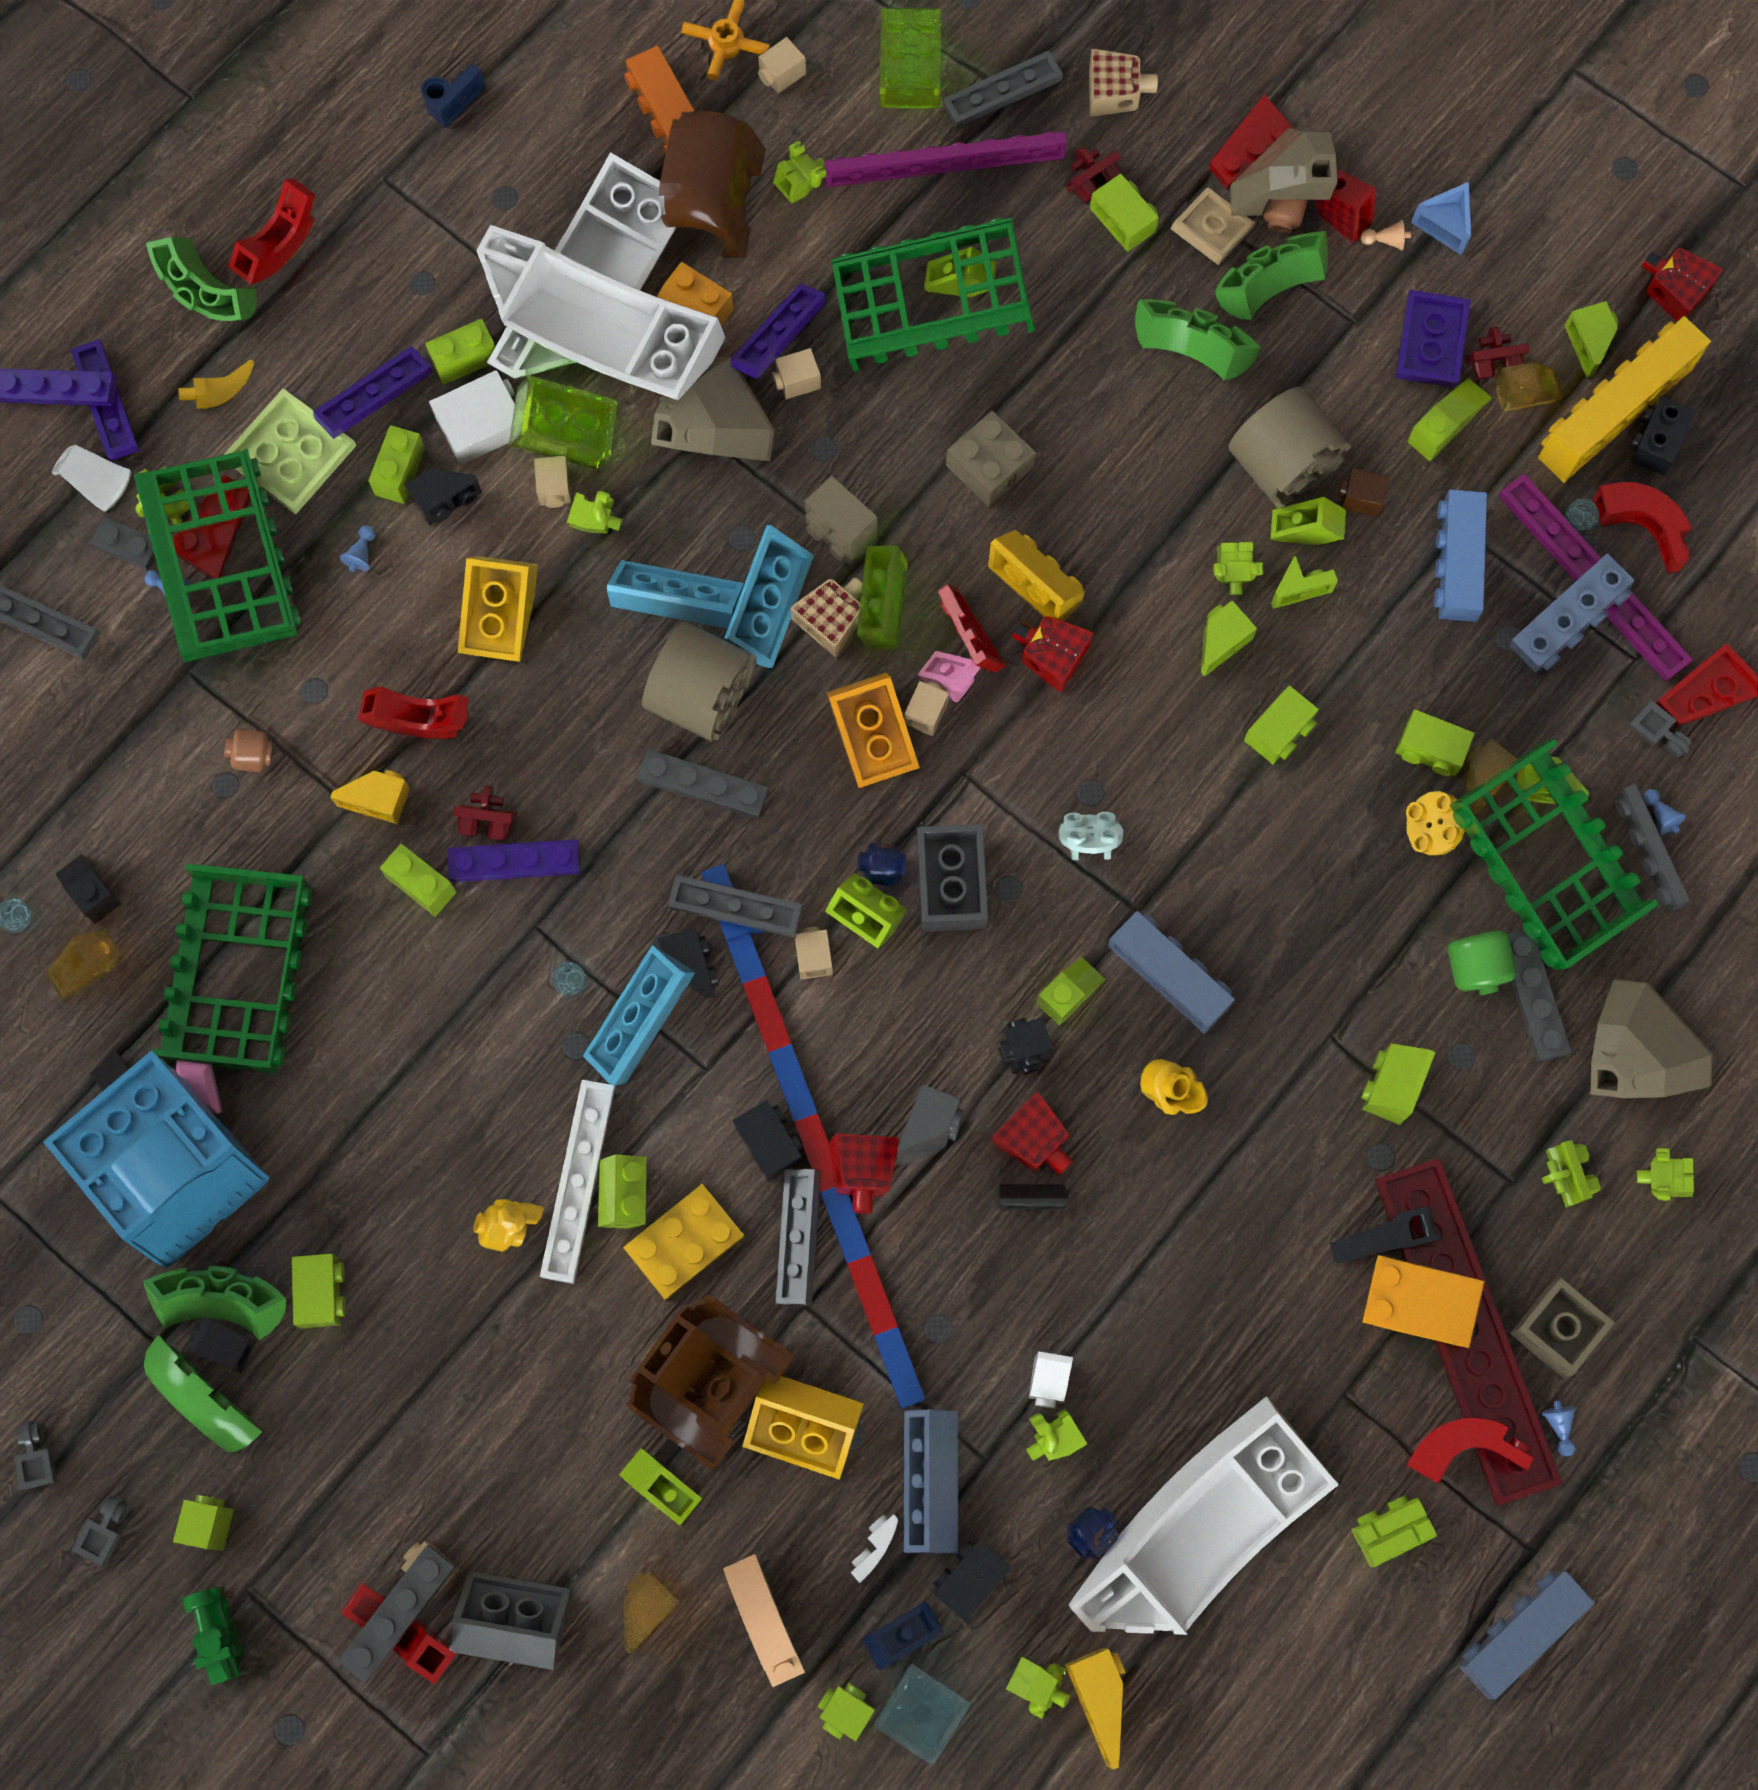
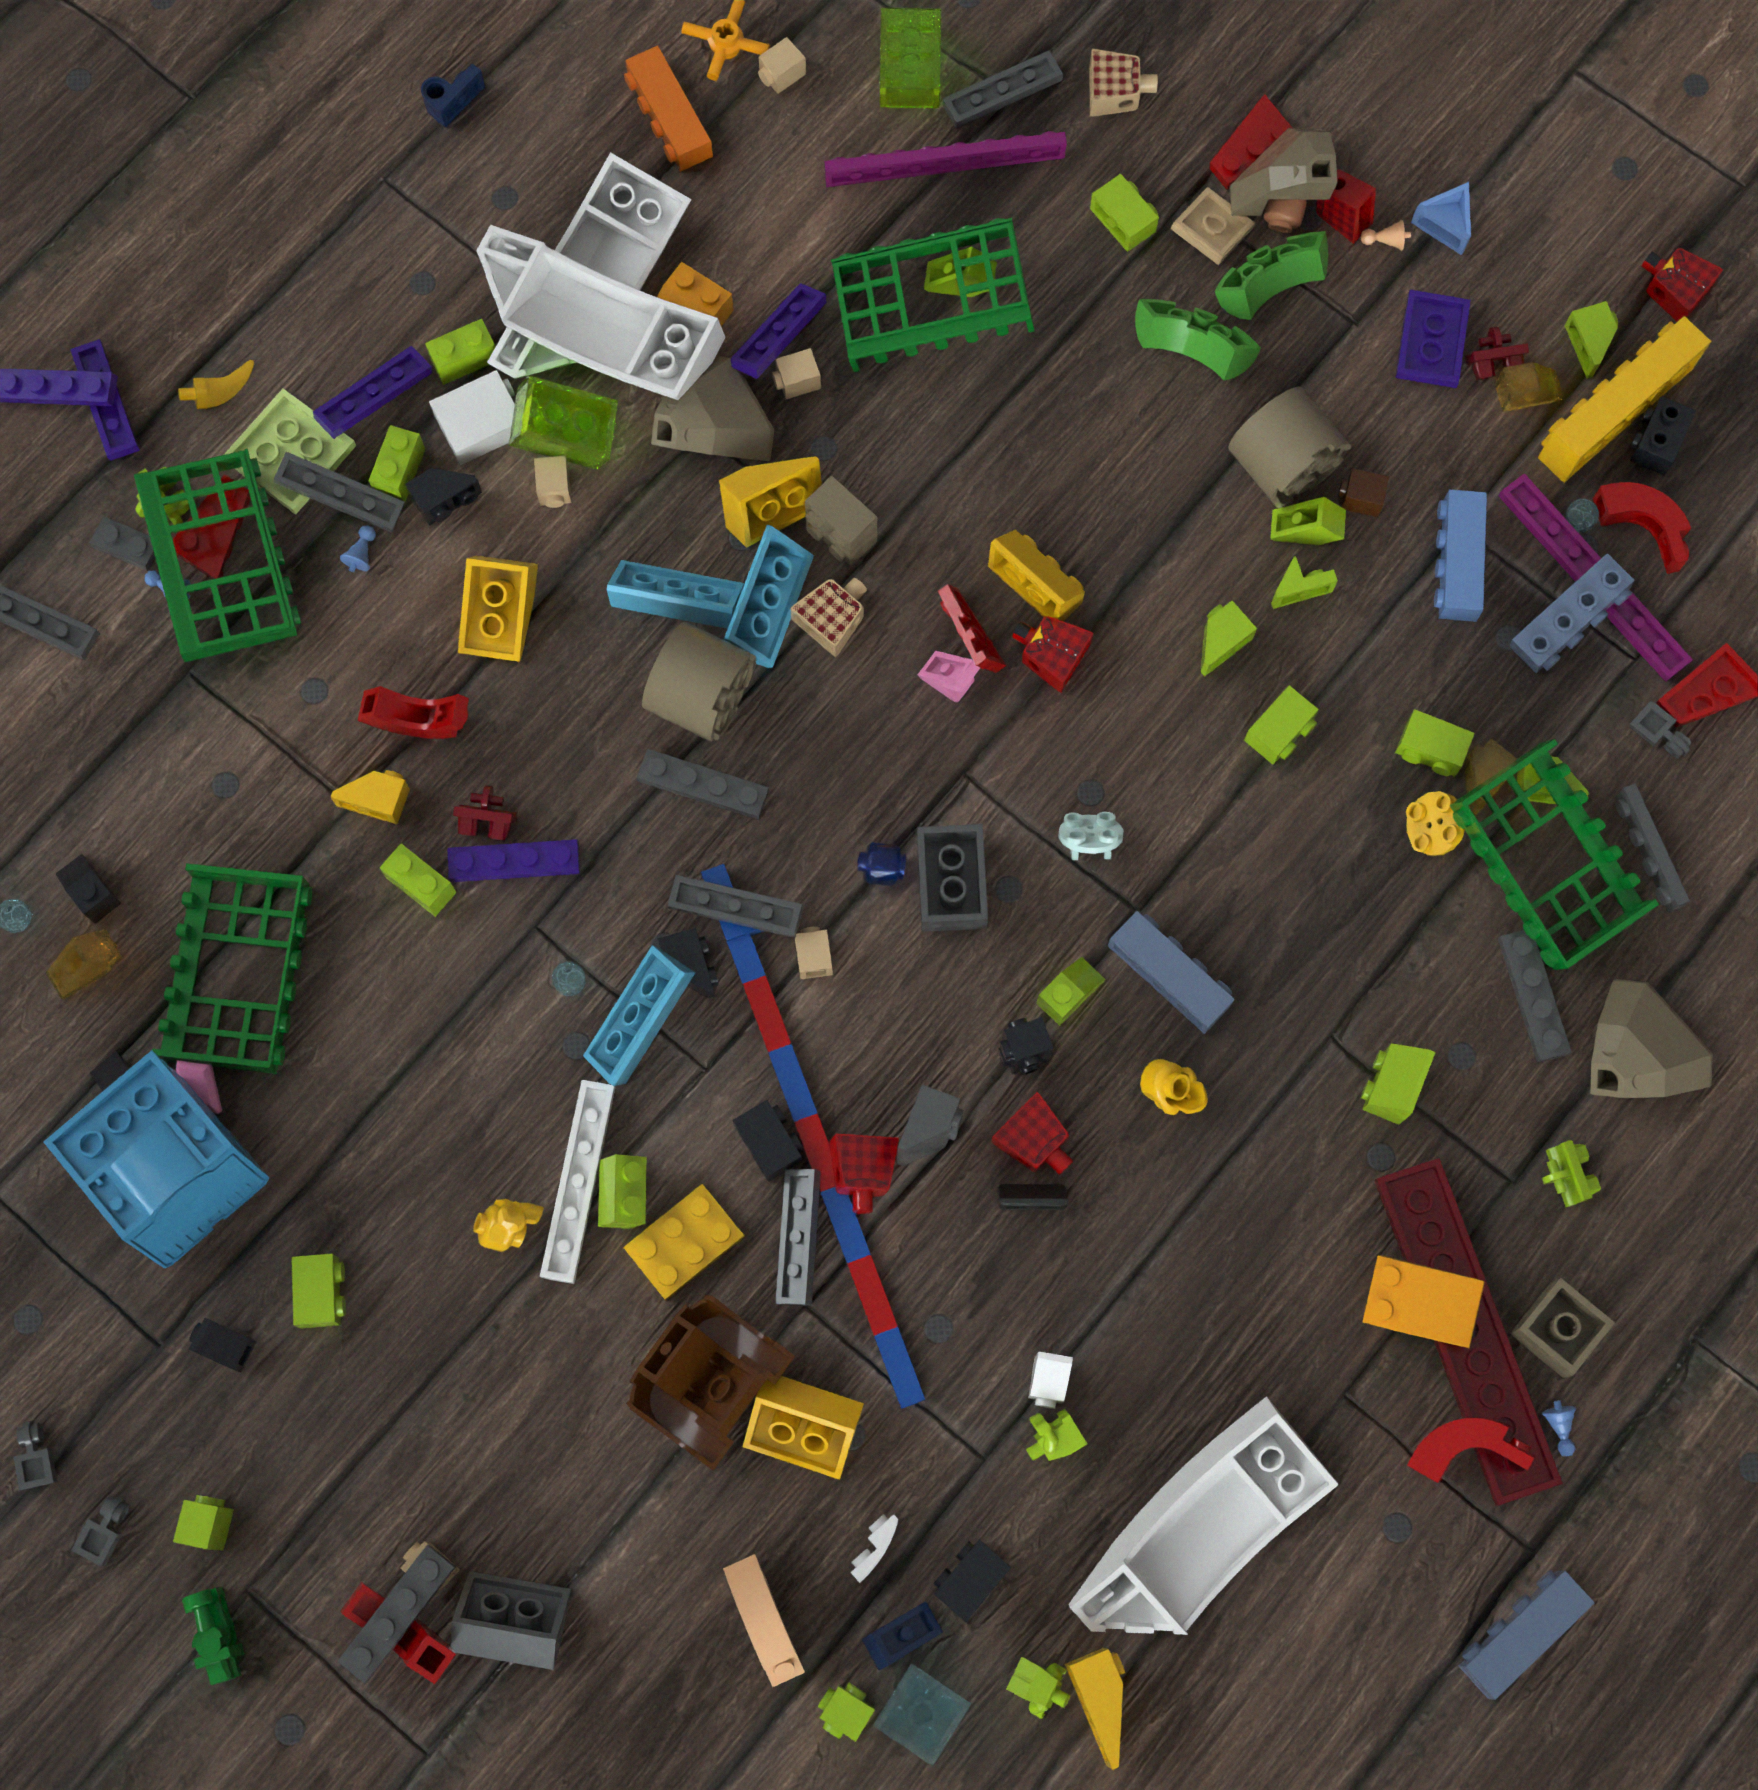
(93, 476): white piece -> none
(193, 1398): bright green brick -> none
(194, 286): bright green brick -> none
(216, 1295): bright green brick -> none
(248, 750): nougat head -> none
(279, 239): red arch -> none
(339, 492): none -> dark grey plate
(593, 516): lime piece -> none
(645, 1608): clear yellow slope -> none
(660, 1486): lime slope -> none
(709, 176): reddish brown piece -> none
(768, 496): none -> yellow slope
(798, 174): lime piece -> none
(866, 910): lime brick -> none
(873, 729): light orange slope -> none
(882, 597): clear neon green brick -> none
(926, 707): tan brick -> none
(930, 1481): sand blue brick -> none
(990, 458): dark tan brick -> none
(1083, 183): dark red hips -> none
(1092, 1532): clear blue head -> none
(1236, 565): lime piece -> none
(1387, 1237): black piece -> none
(1393, 1531): lime brick -> none
(1447, 419): lime slope -> none
(1482, 961): bright green head -> none
(1666, 817): medium blue piece -> none
(1668, 1176): lime piece -> none

